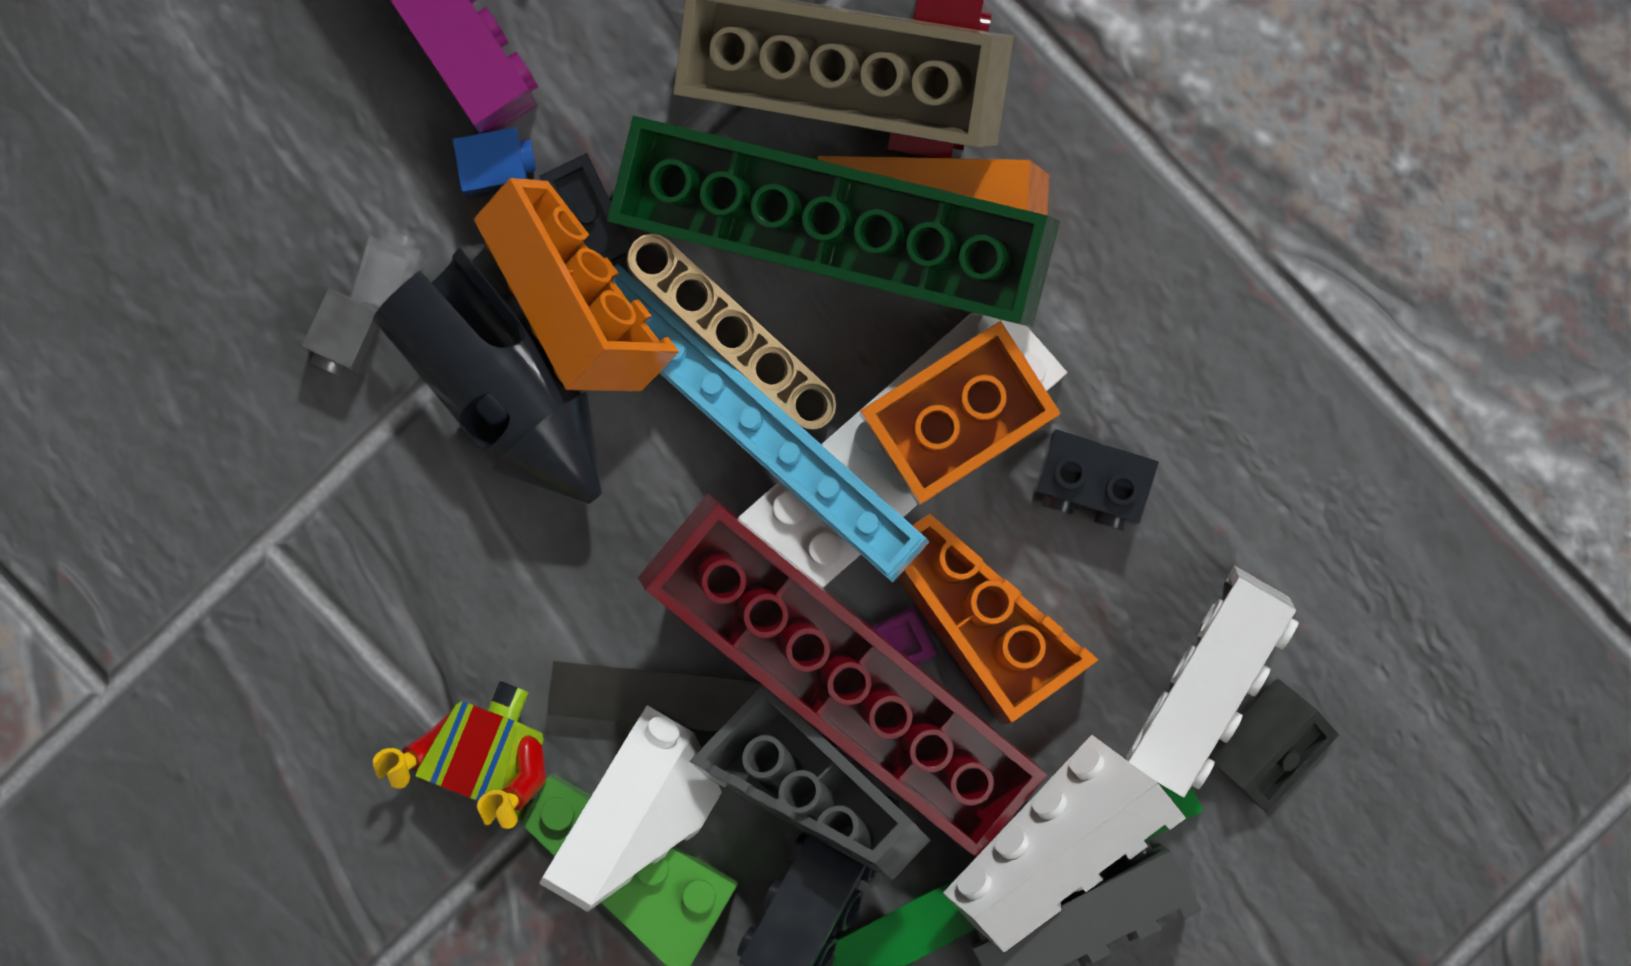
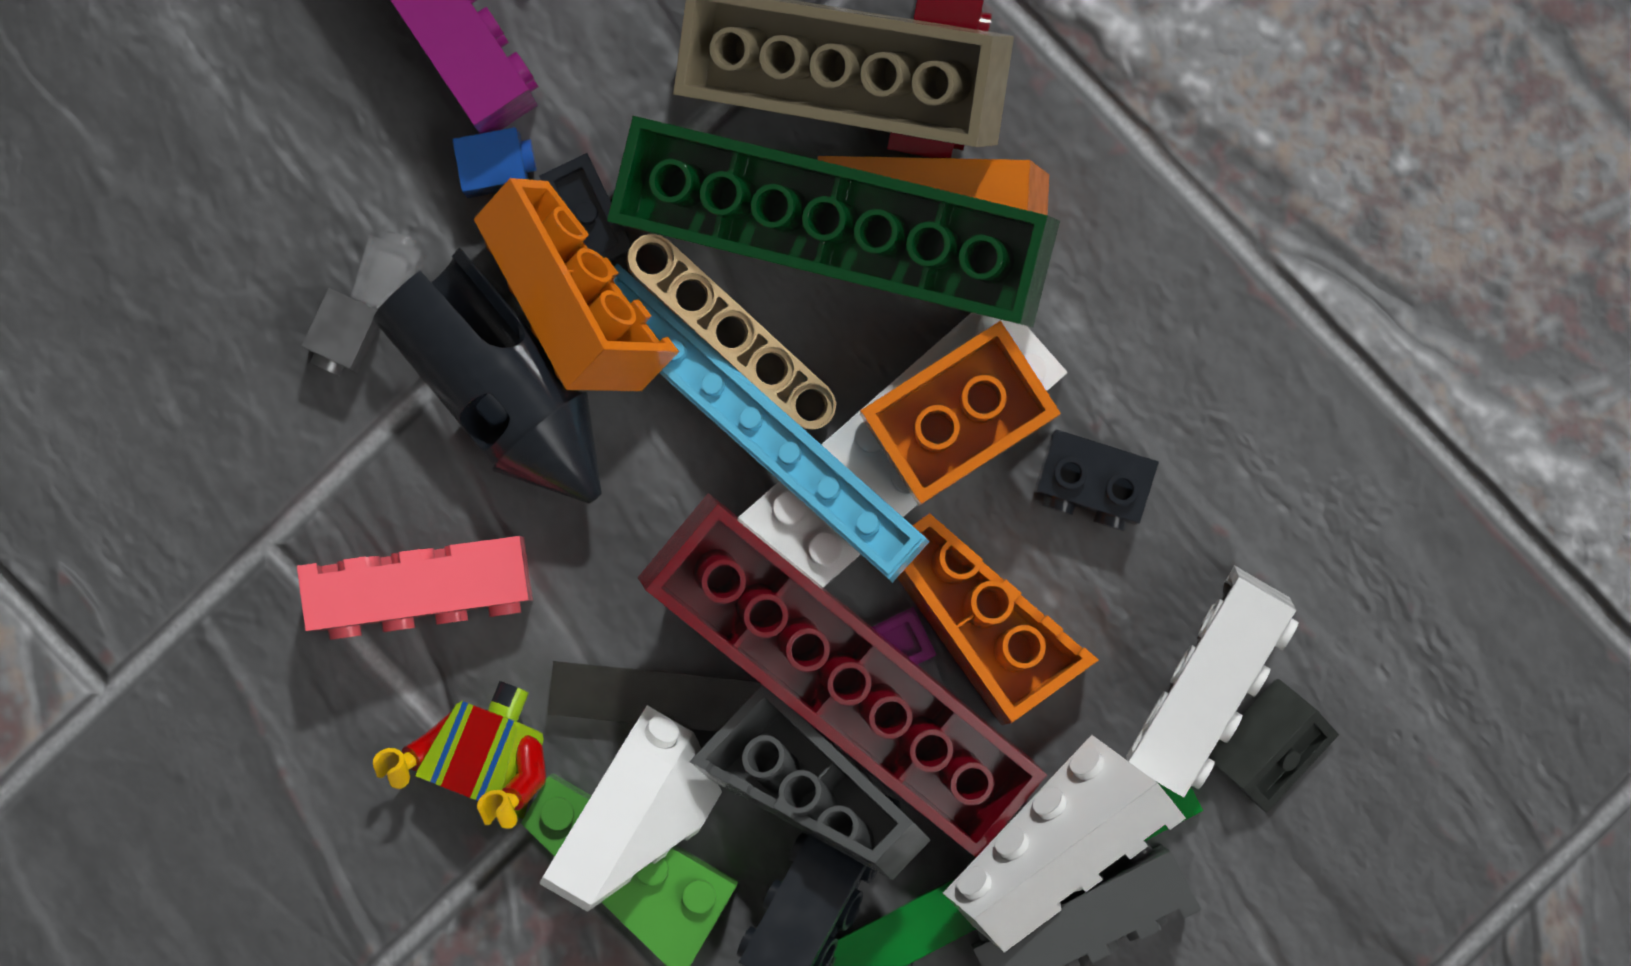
(415, 585): none -> coral wedge

